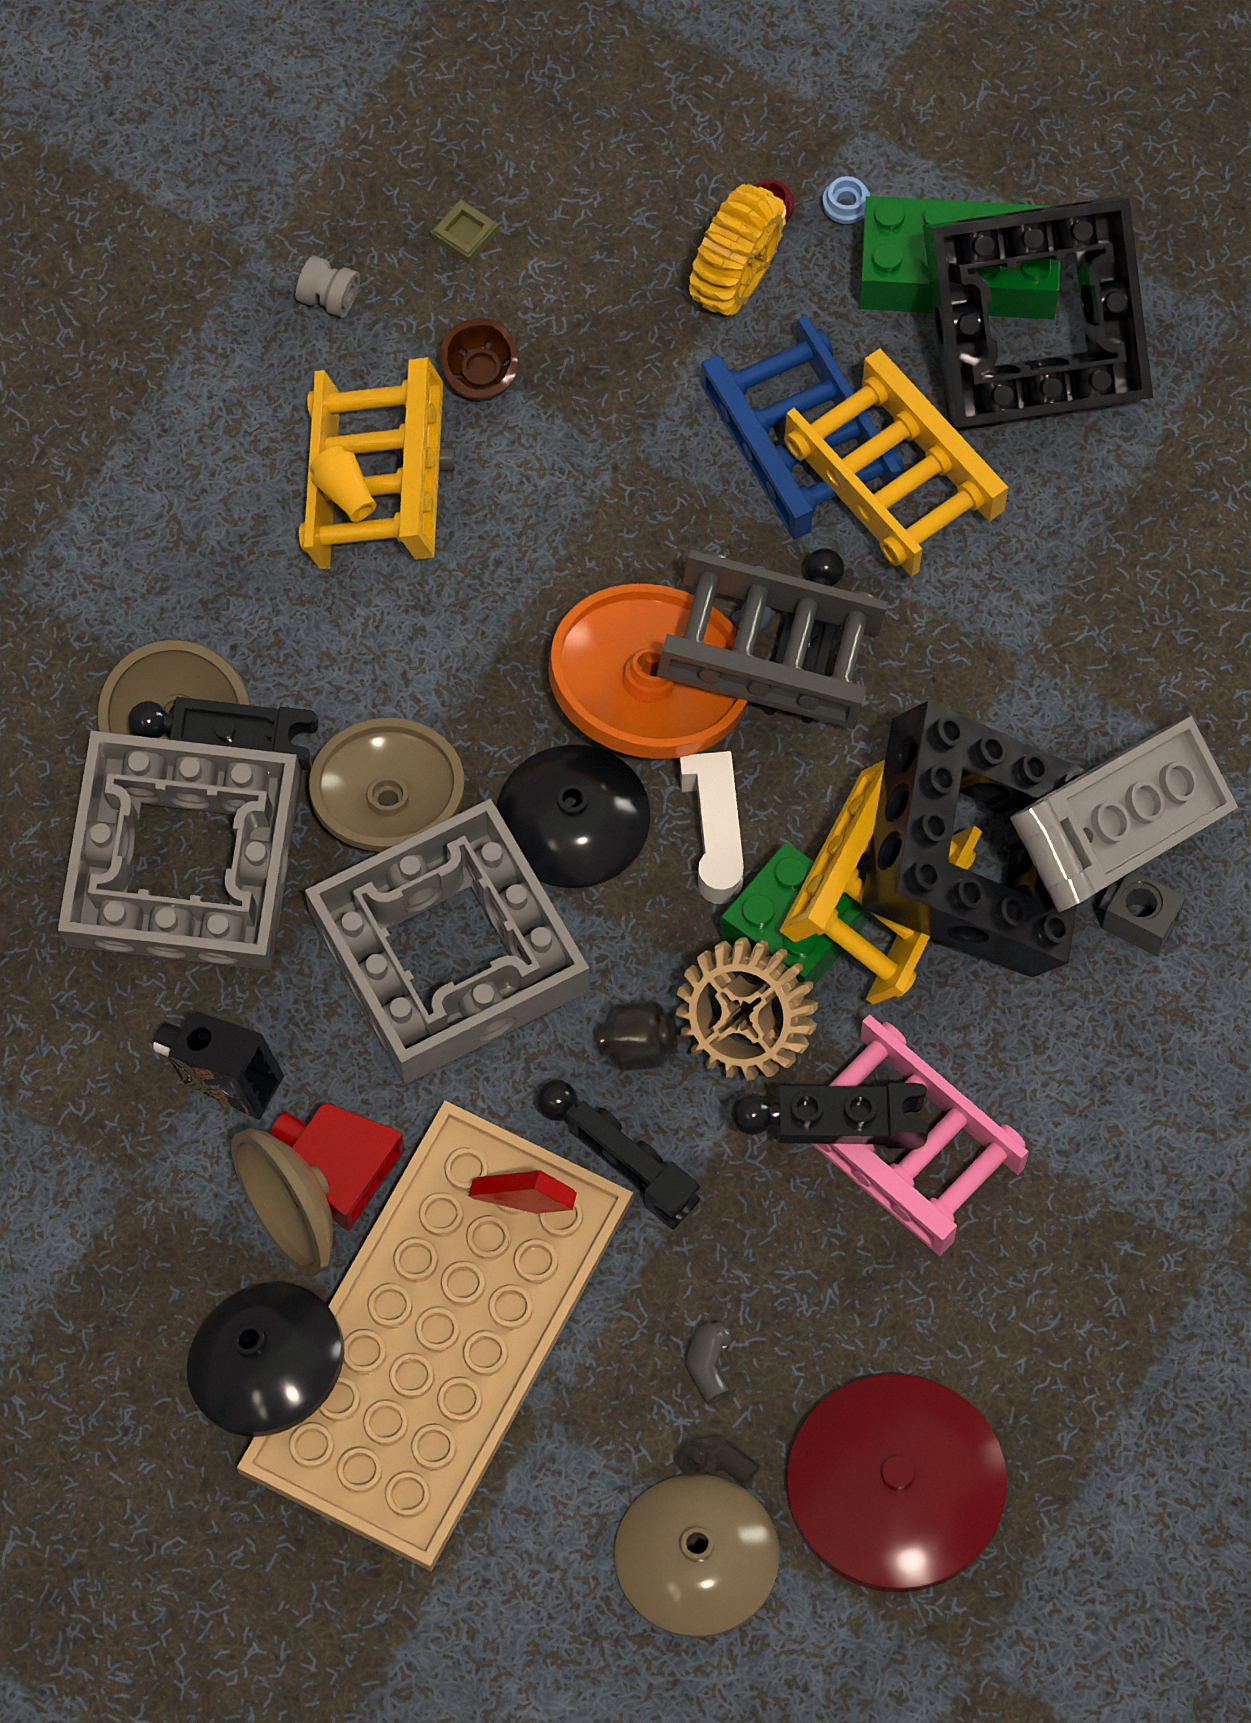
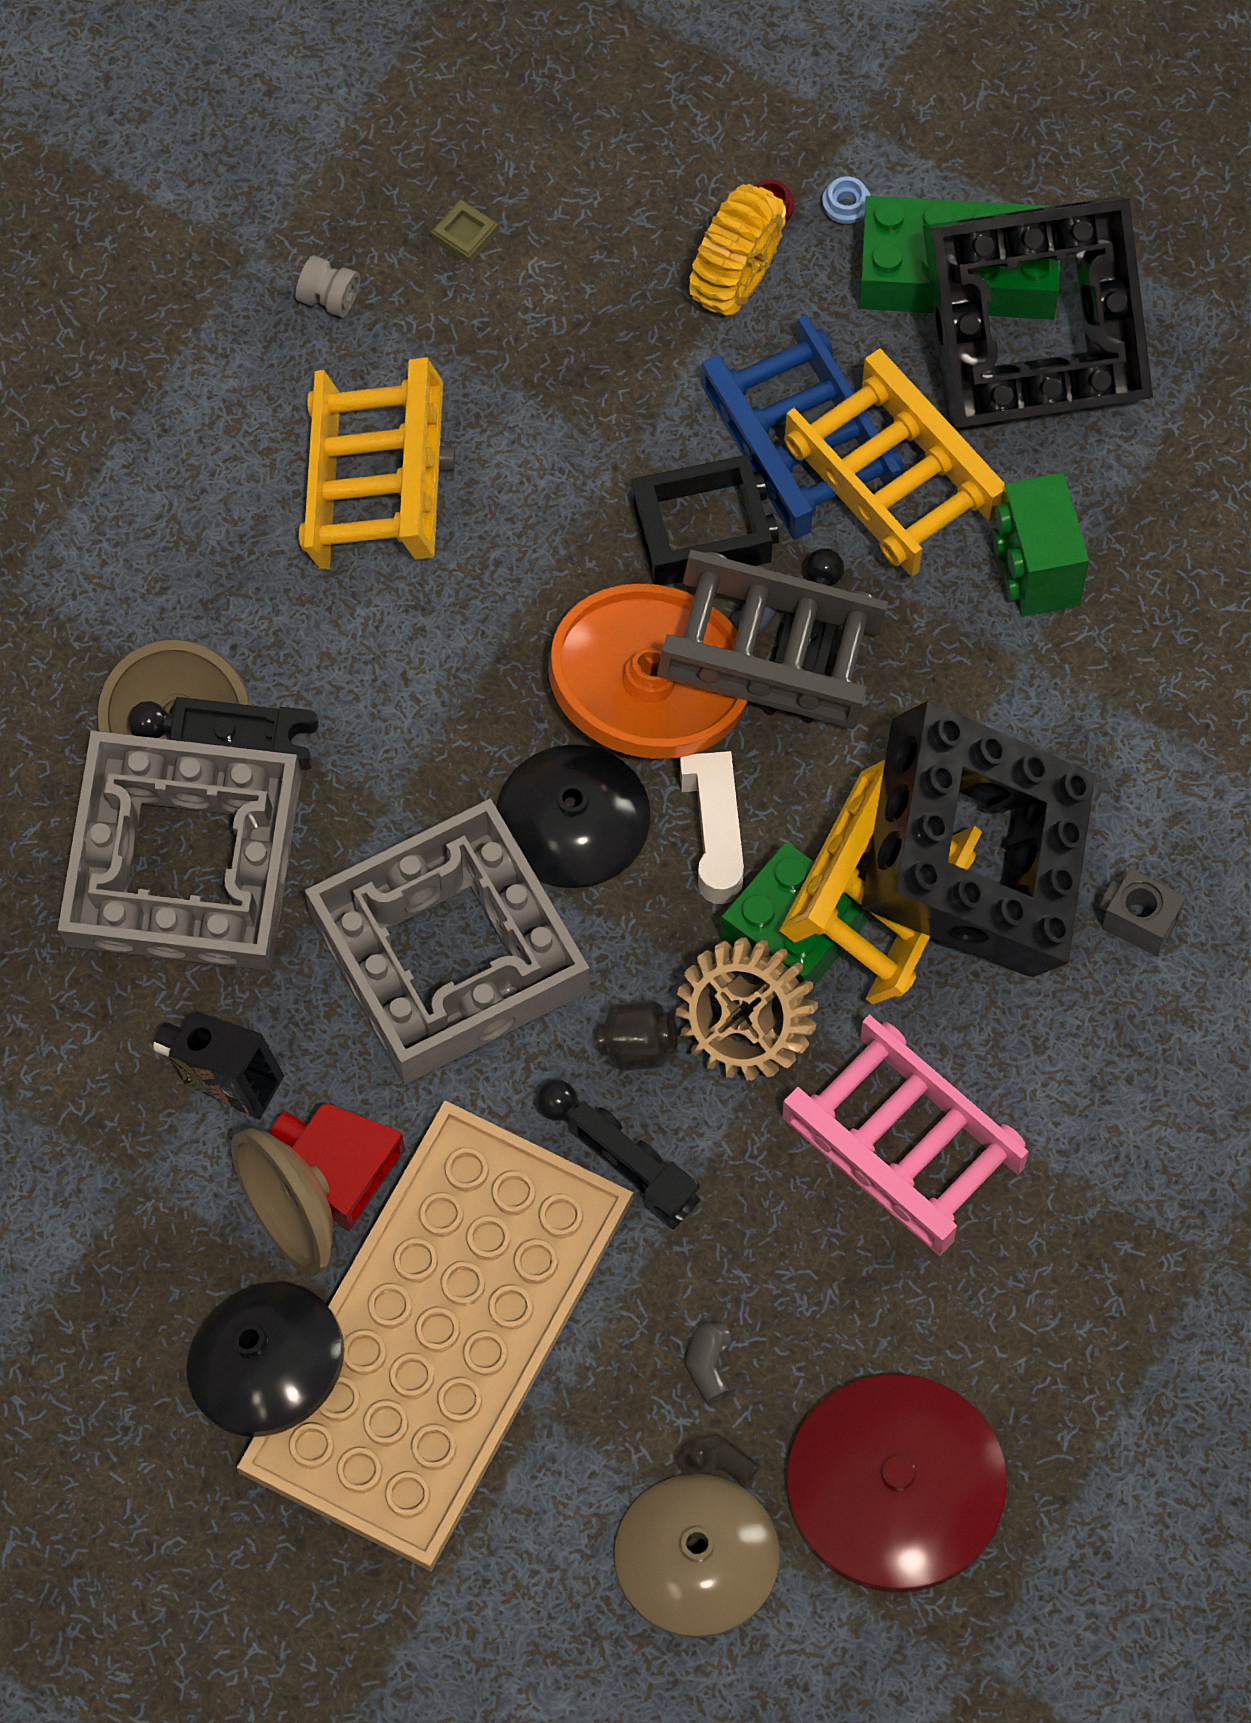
(341, 479): yellow cone -> none
(384, 763): dark tan dish -> none
(480, 368): reddish brown helmet -> none
(524, 1191): red tile -> none
(751, 549): none -> black window
(838, 1115): black plate -> none
(1040, 545): none -> green brick
(1123, 813): light grey hinge -> none

